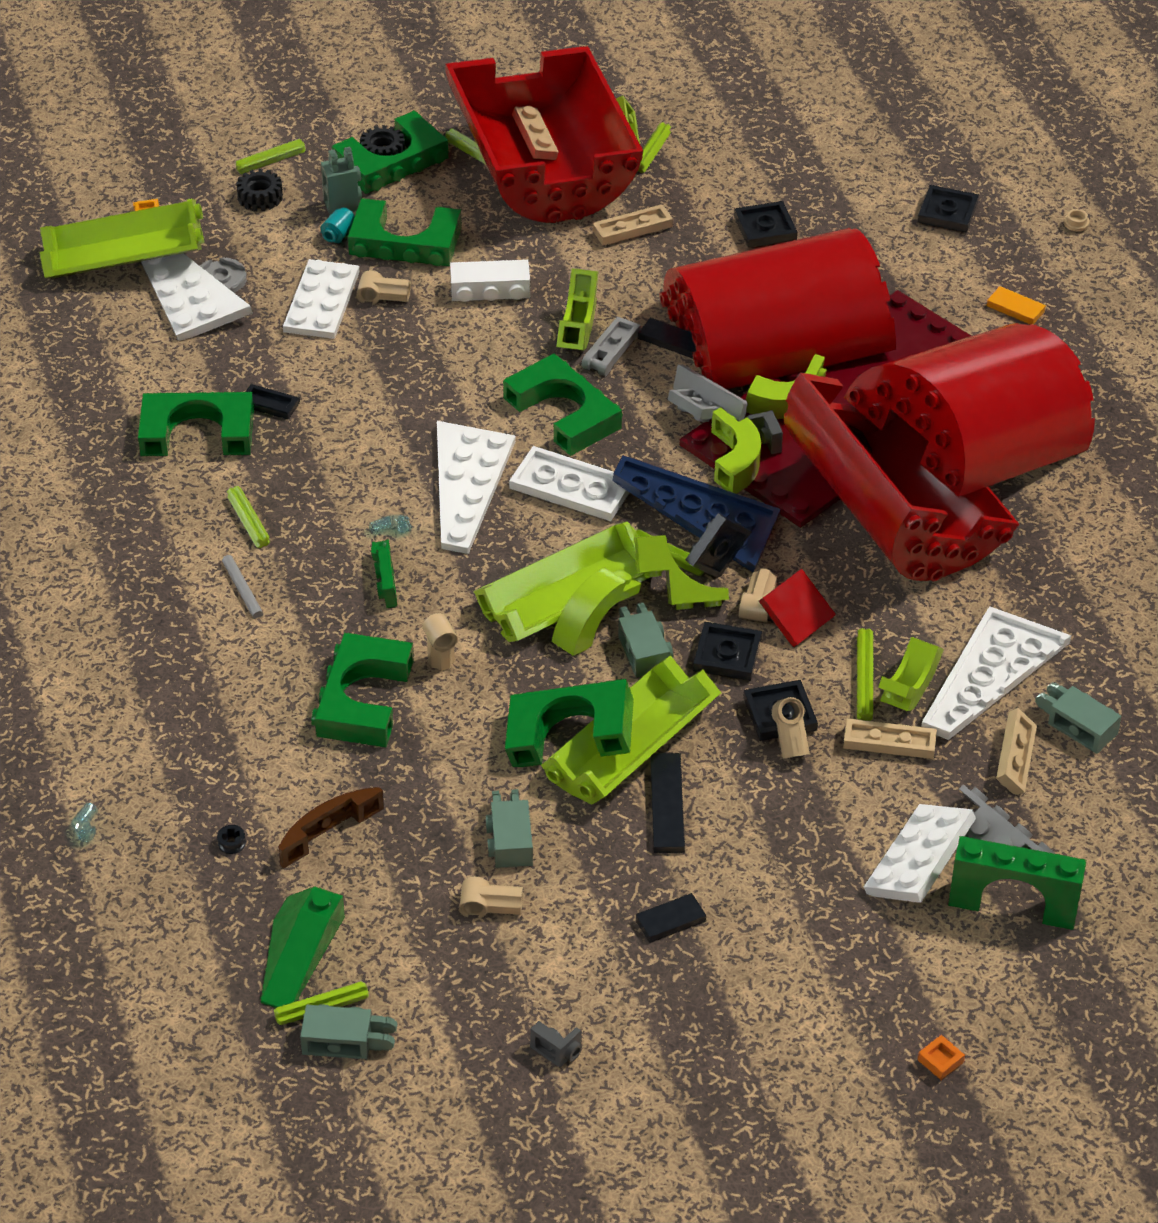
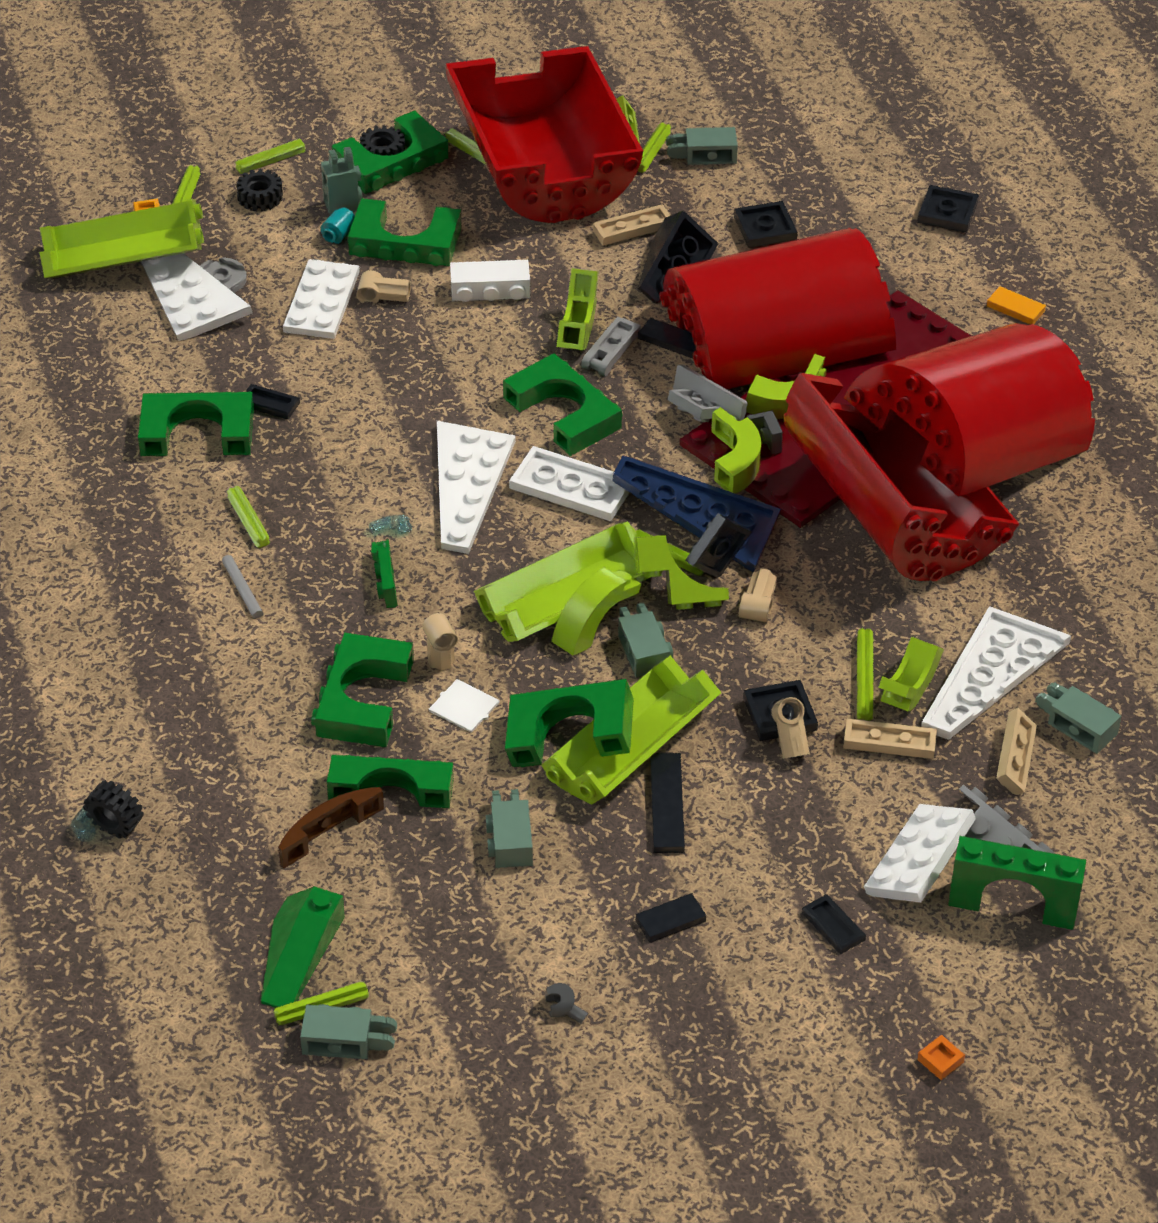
(113, 809): none -> black tyre
(187, 184): none -> lime axle
(231, 847): black bush -> none
(427, 780): none -> green arch
(464, 705): none -> white piece
(481, 898): tan piece -> none
(535, 133): tan plate -> none
(553, 1046): dark grey bracket -> none
(565, 1004): none -> dark grey piece
(674, 245): none -> black wedge
(704, 145): none -> sand green hinge
(727, 651): black plate -> none
(797, 607): red tile -> none
(833, 924): none -> black tile
(1076, 220): tan plate -> none

